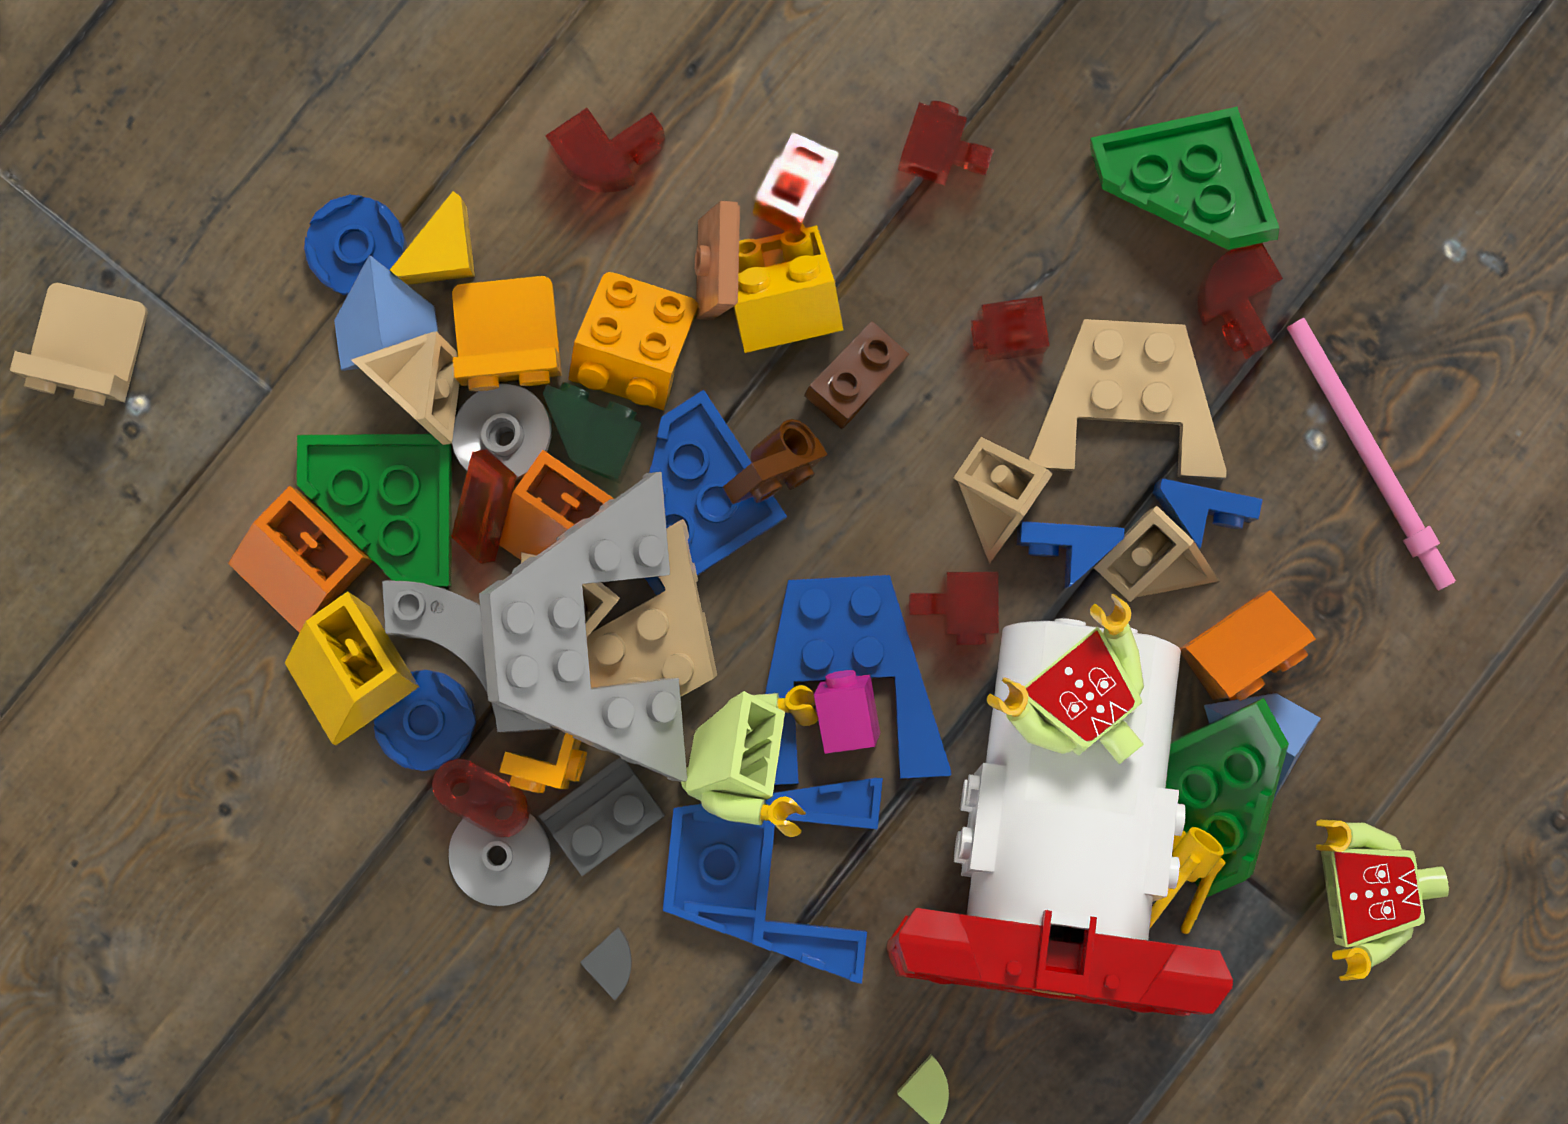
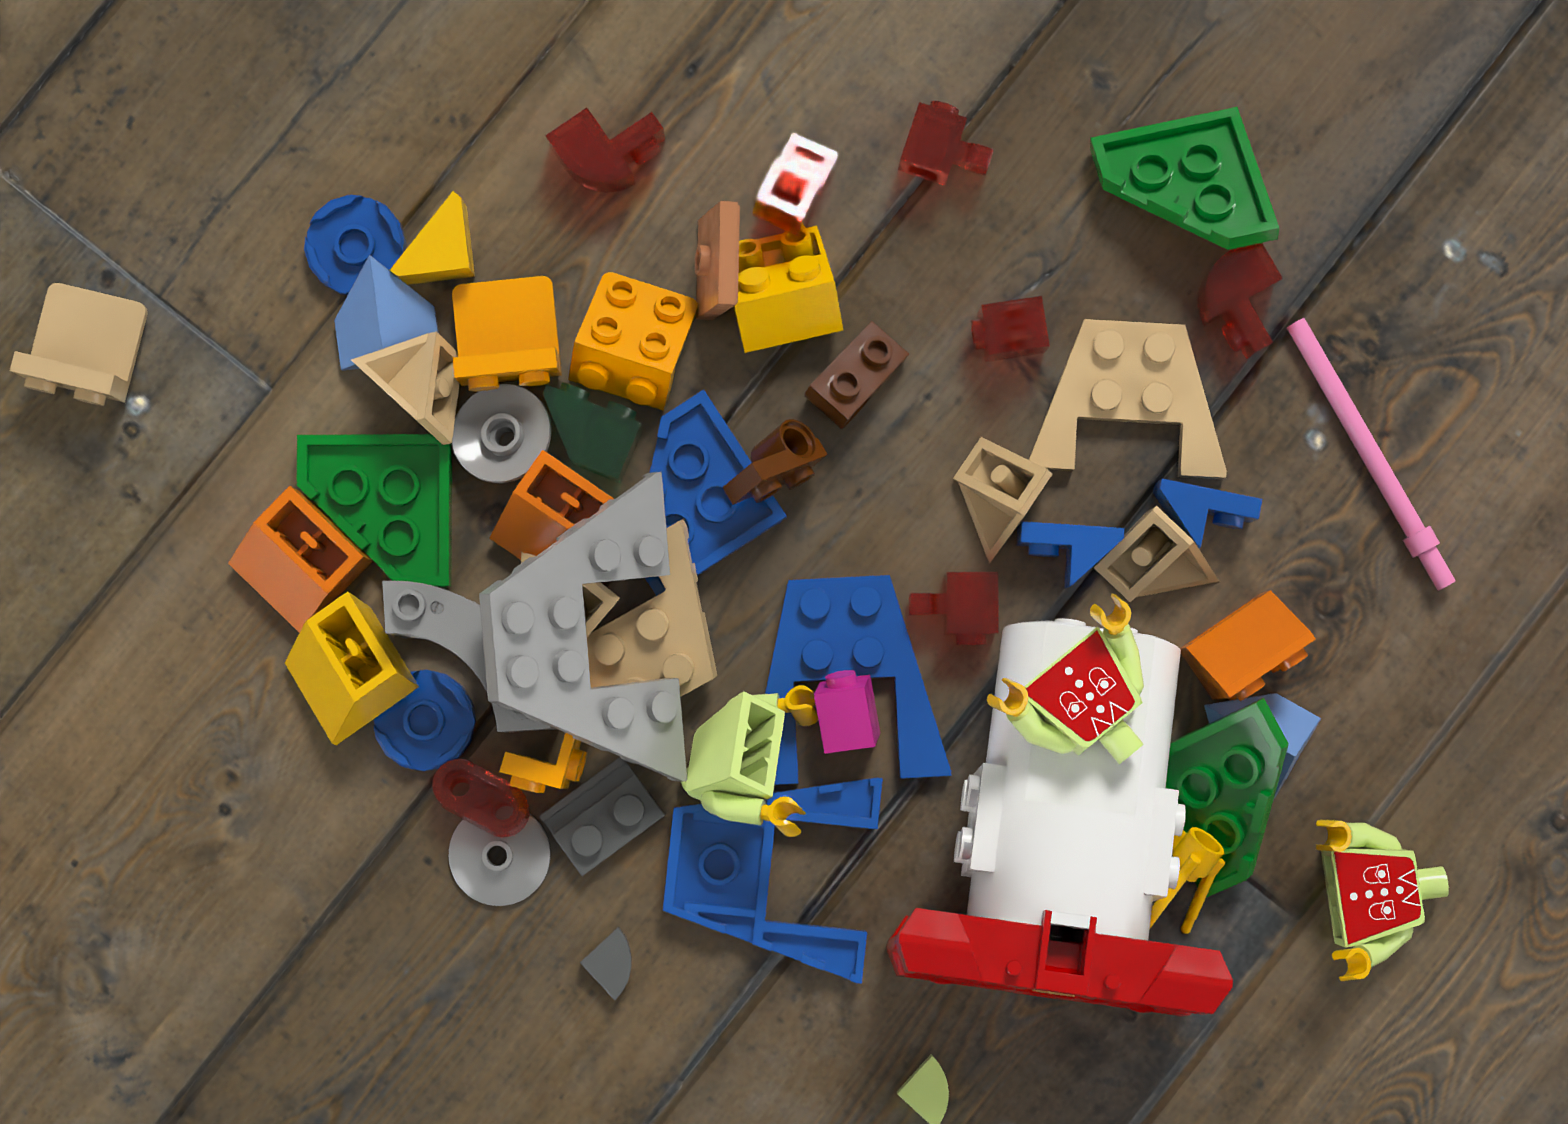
(483, 506): clear red tile -> none

